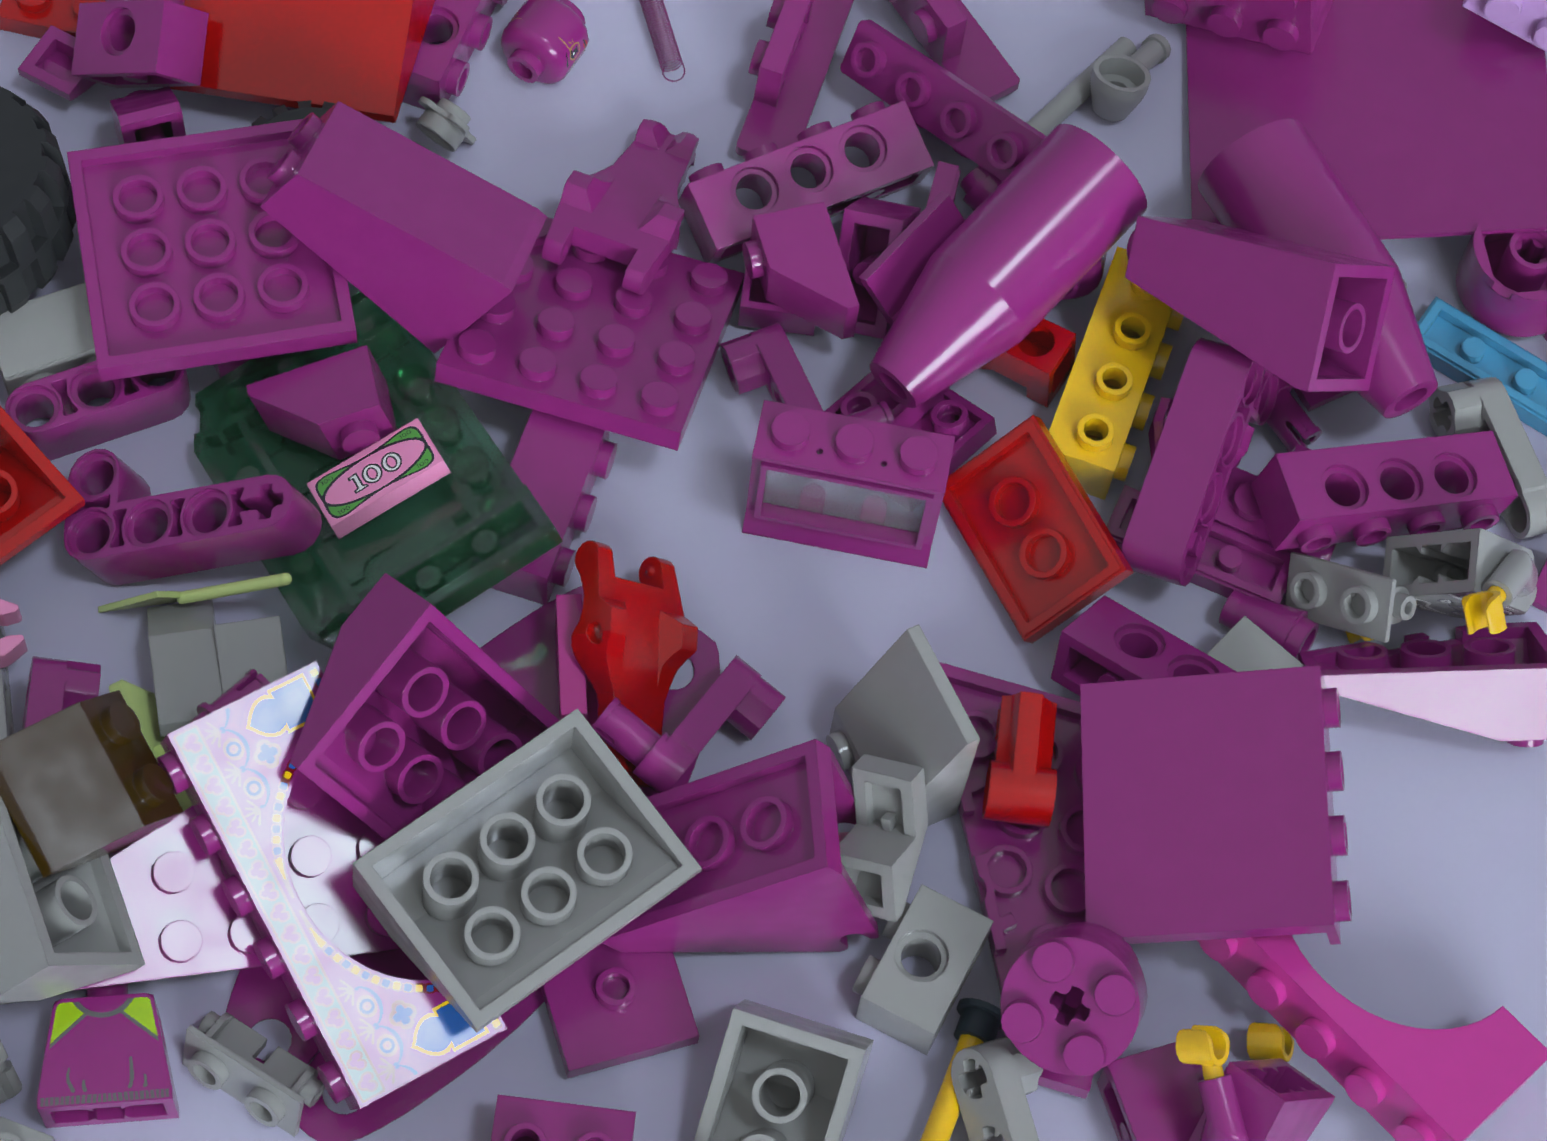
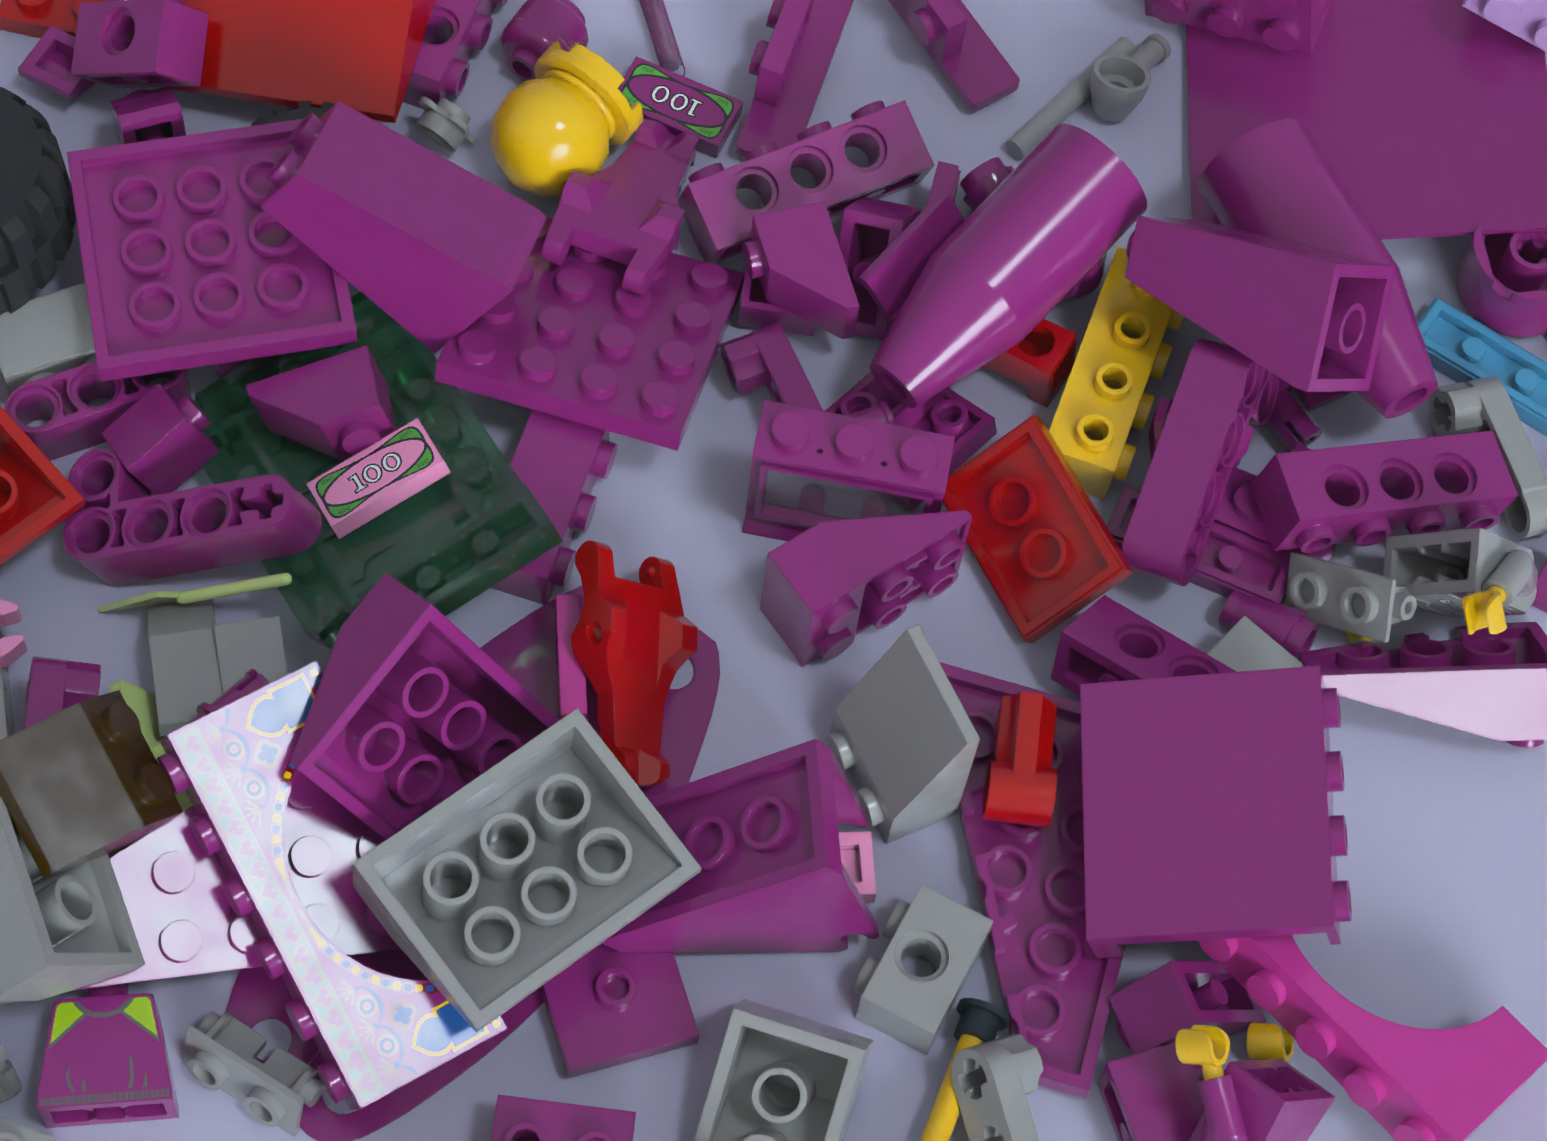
(162, 439): none -> magenta brick
(561, 121): none -> yellow tile
(659, 760): magenta beam -> none
(682, 104): none -> magenta tile
(857, 576): none -> magenta slope
(888, 834): light grey slope -> none
(938, 100): magenta bracket -> none
(1110, 1011): magenta brick -> none
(1178, 998): none -> magenta slope

